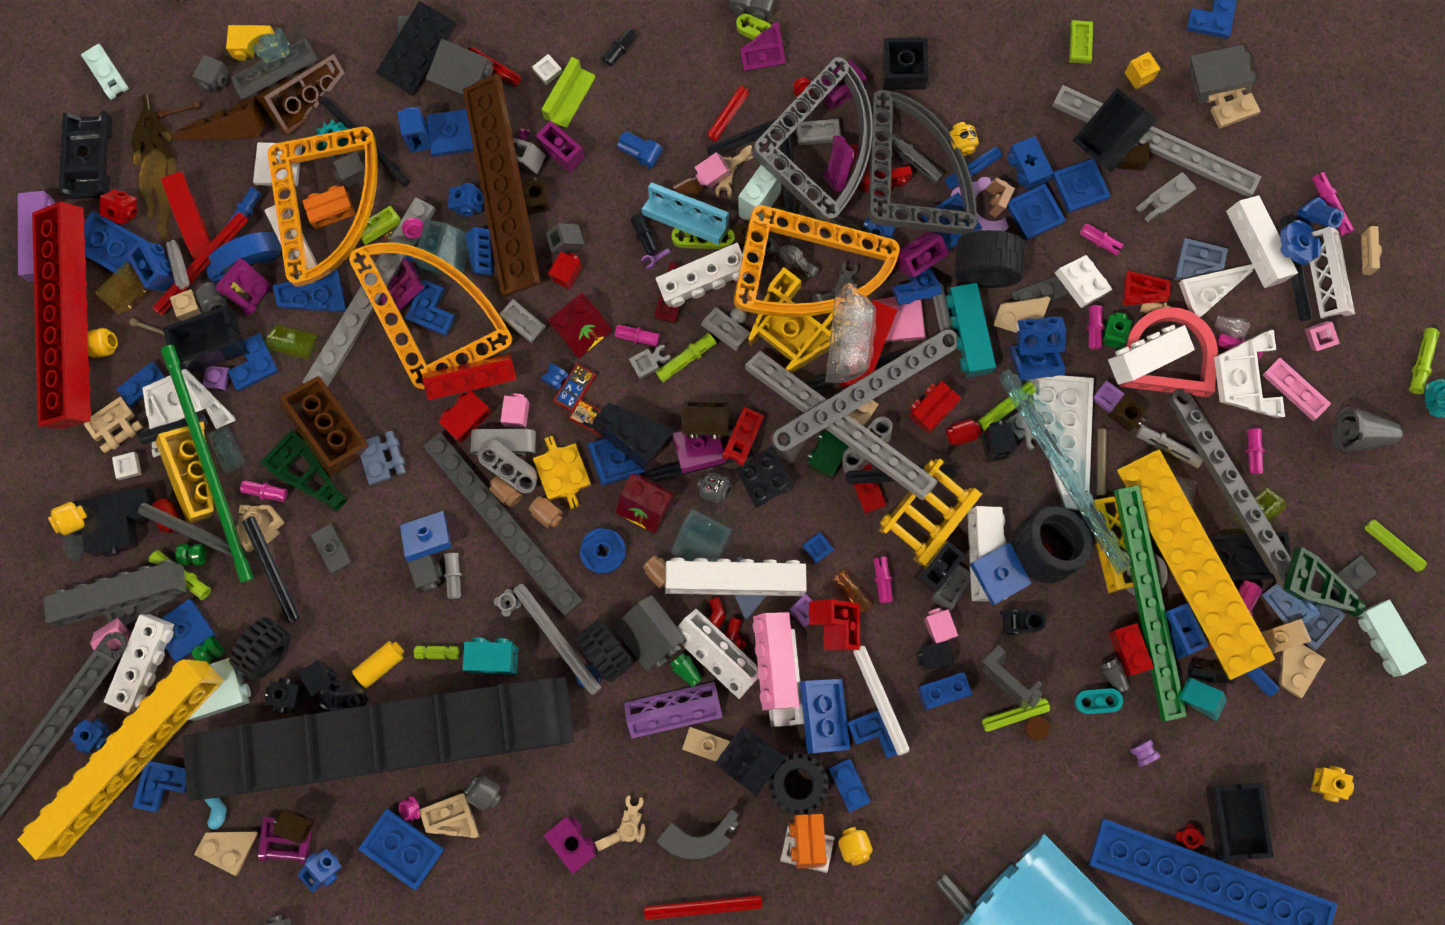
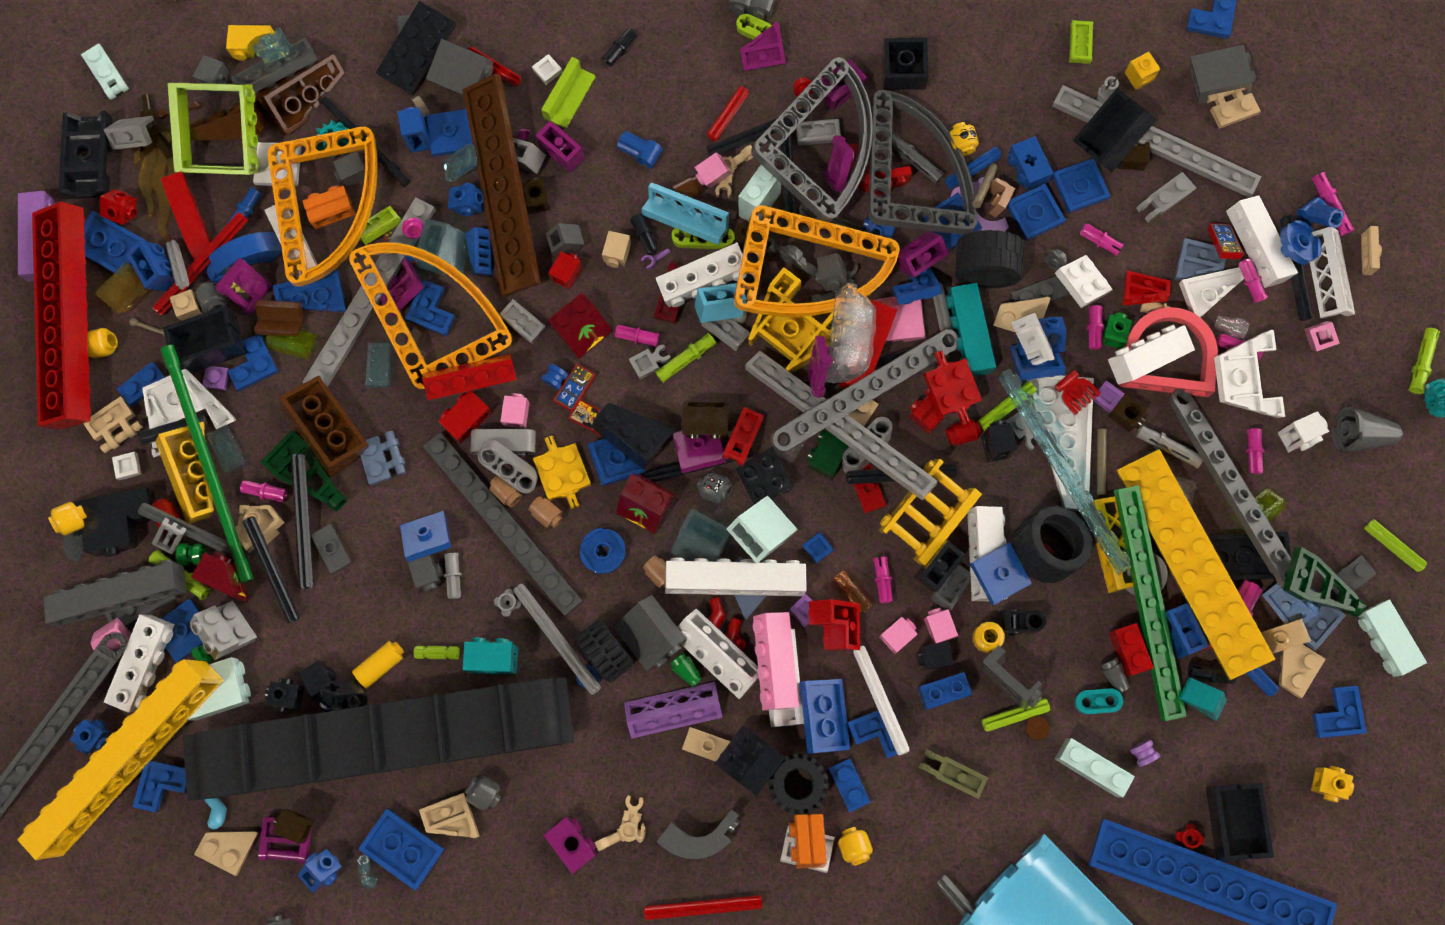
(129, 133): none -> light grey panel
(172, 530): none -> light grey tile
(181, 132): none -> lime window
(221, 575): none -> dark red slope
(222, 629): none -> light grey plate
(260, 648): black tyre -> none
(279, 318): none -> reddish brown panel
(301, 521): none -> black axle
(364, 869): none -> clear light blue arm
(378, 365): none -> clear light blue plate
(409, 809): dark pink plate -> none
(418, 102): none -> dark tan tile
(460, 162): none -> clear light blue plate
(616, 249): none -> tan brick
(717, 303): none -> medium azure brick
(761, 529): none -> light aqua brick
(818, 366): none -> magenta plate
(831, 272): none -> dark grey brick
(899, 634): none -> bright pink brick
(952, 387): none -> red plate
(956, 775): none -> olive hinge
(985, 185): none -> dark tan bar
(996, 637): none -> yellow head
(1033, 339): none -> white hinge
(1055, 259): none -> dark grey plate
(1075, 389): none -> red piece
(1094, 767): none -> light aqua brick
(1107, 89): none -> light grey pin
(1225, 241): none -> tile
(1252, 280): none -> dark pink axle
(1296, 389): bright pink plate -> none
(1304, 432): none -> white brick
(1346, 719): none -> blue plate

